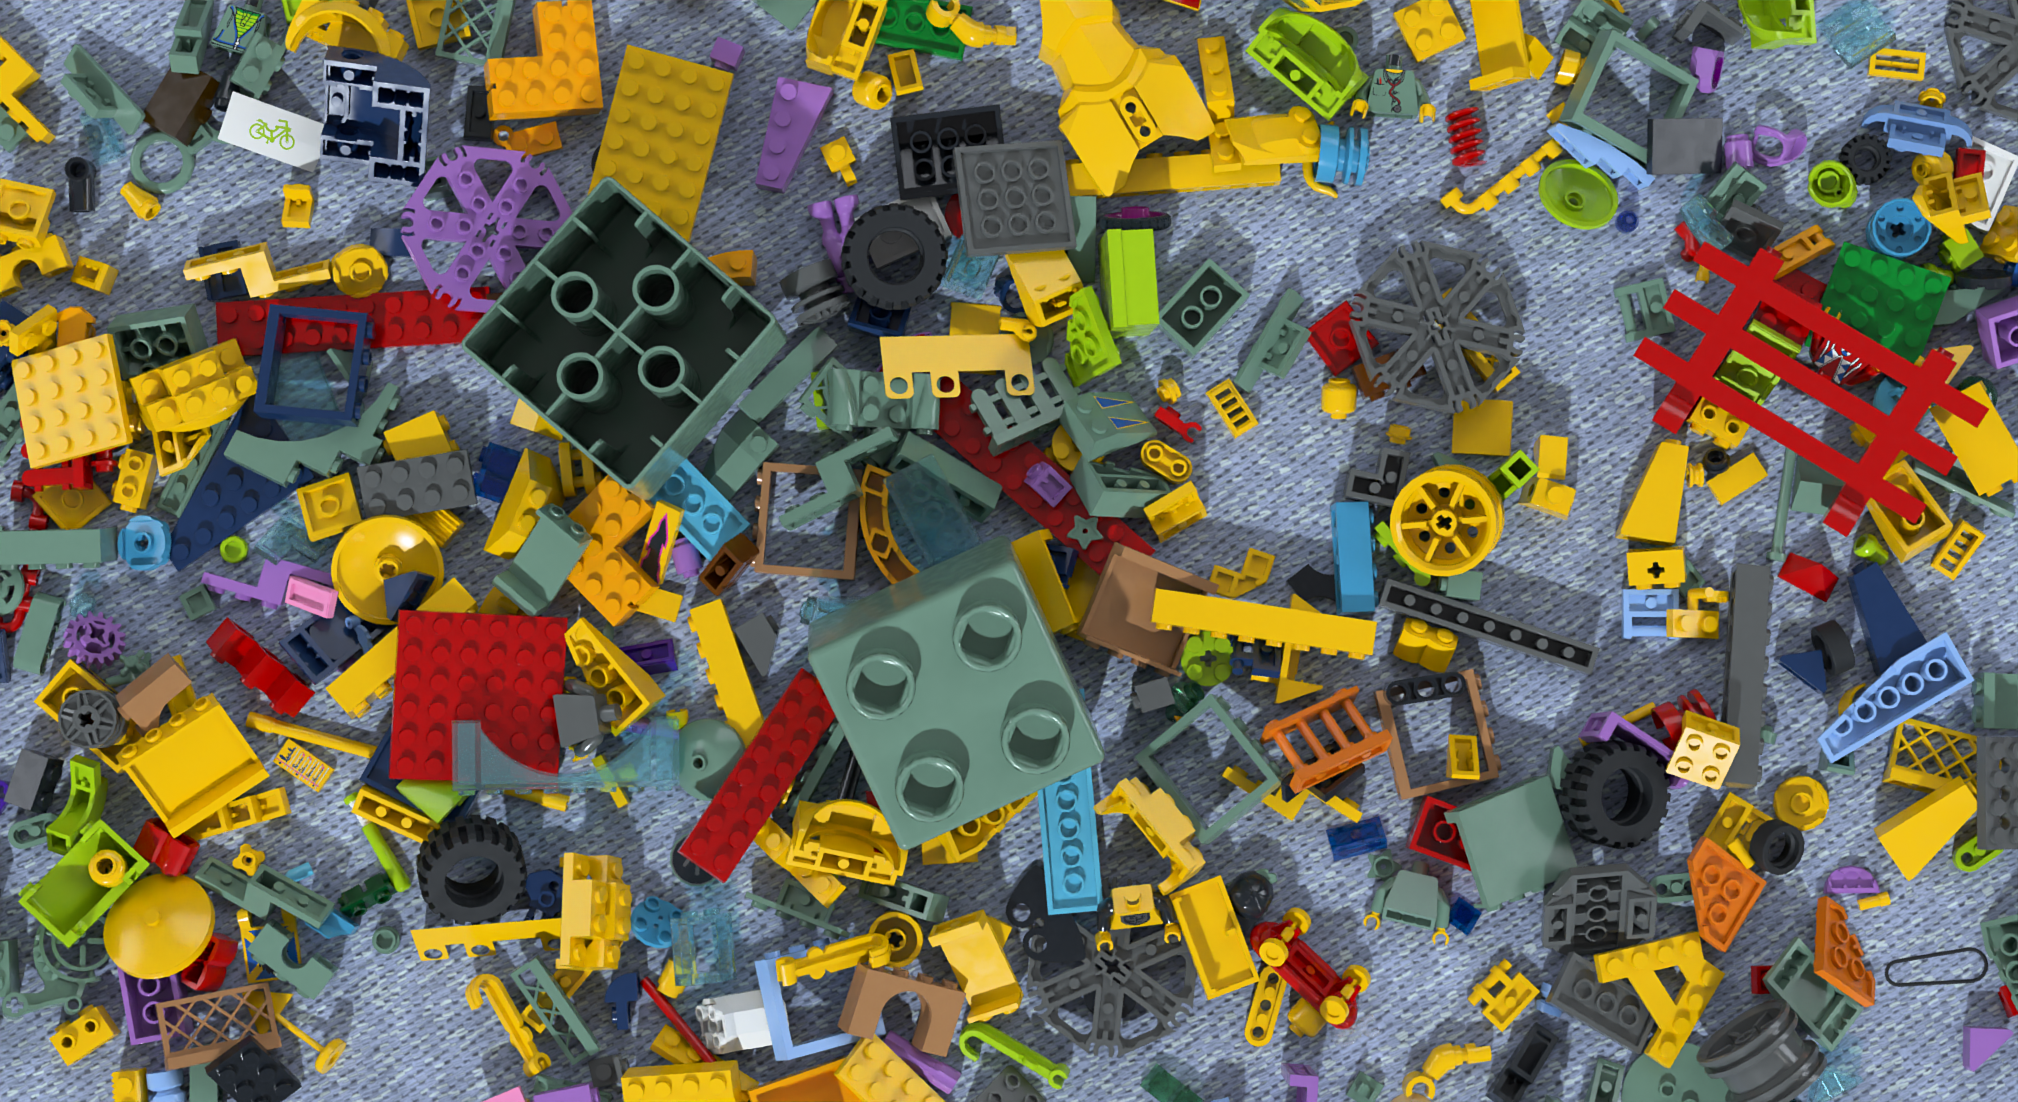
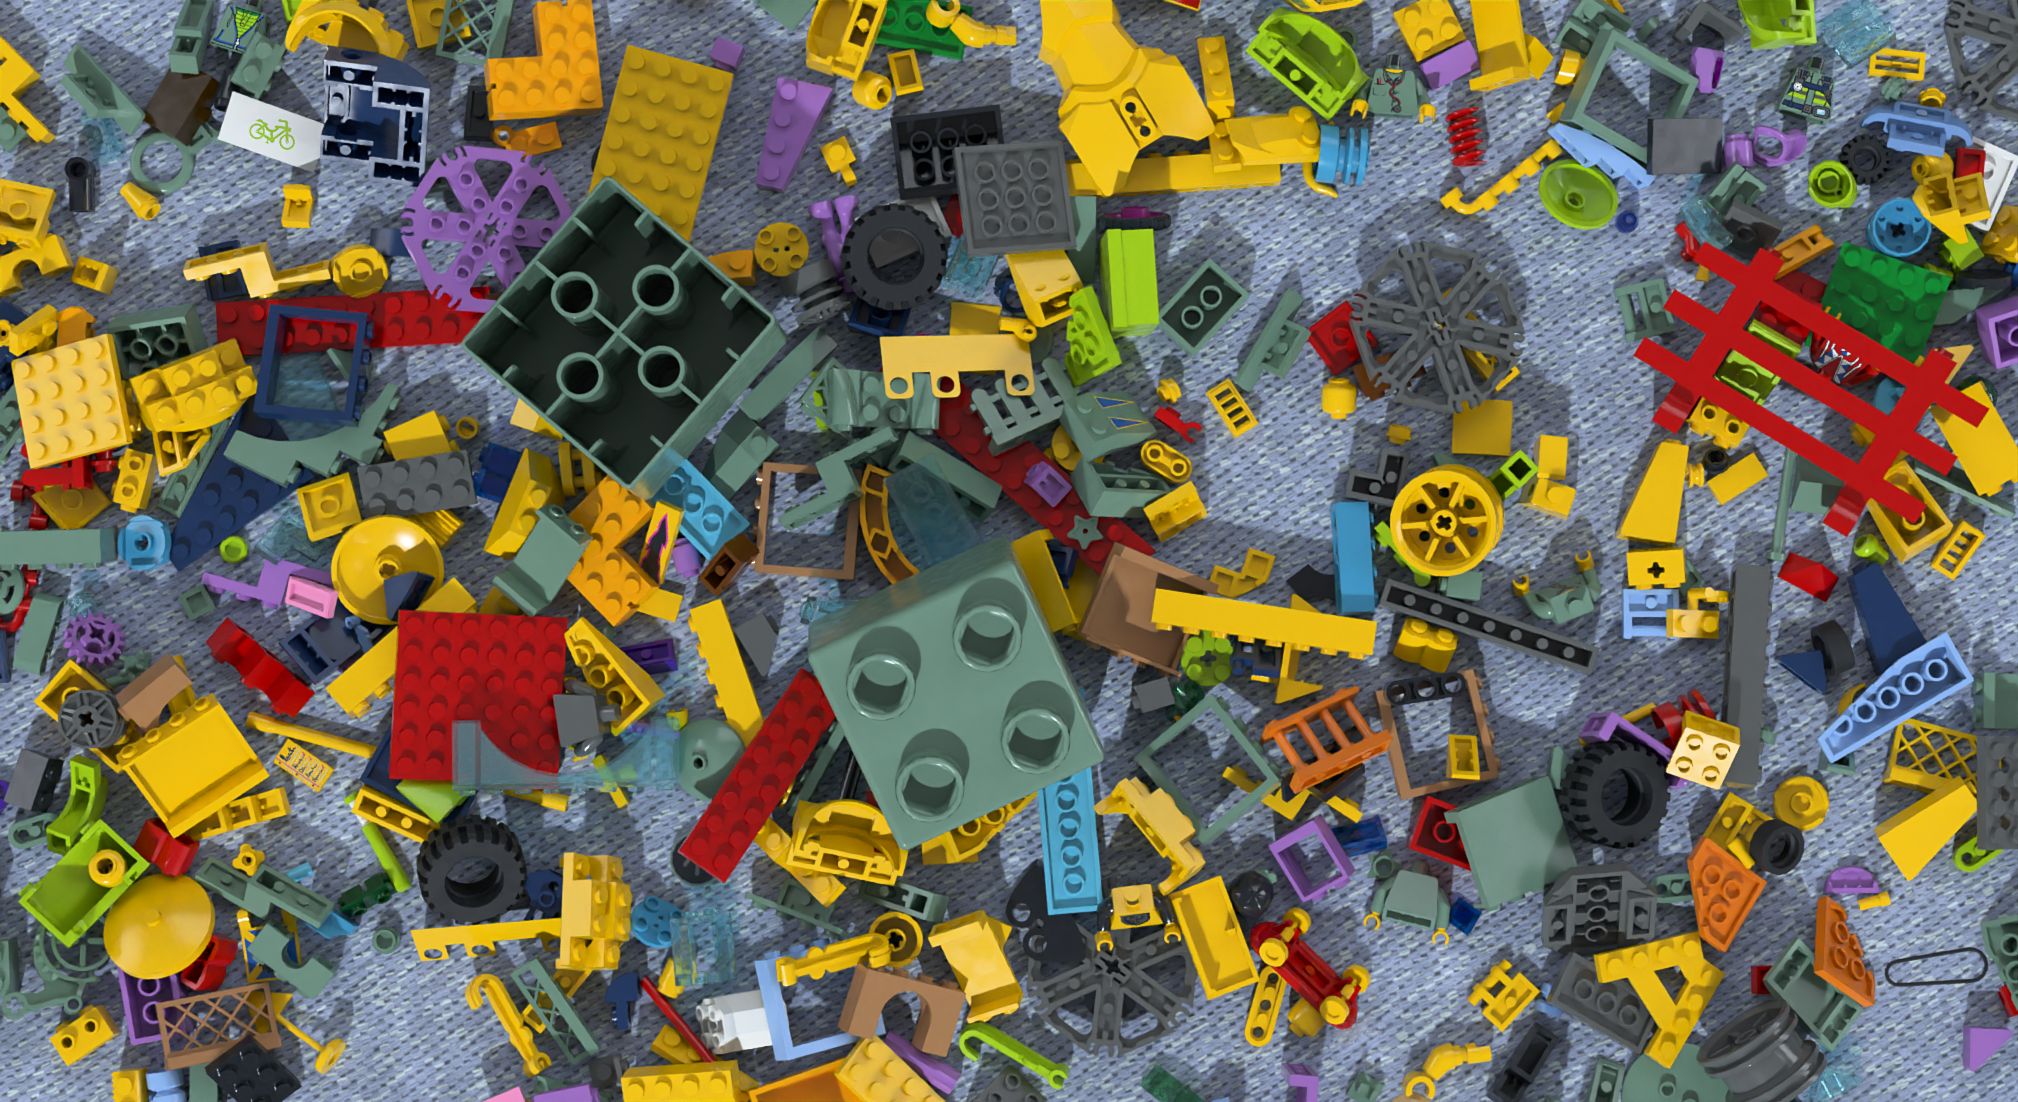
(466, 432): none -> yellow hinge
(781, 236): none -> yellow plate
(1293, 870): none -> medium lavender window
(1449, 65): none -> medium lavender slope
(1563, 599): none -> sand green torso
(1808, 94): none -> torso
(1894, 89): none -> sand green plate

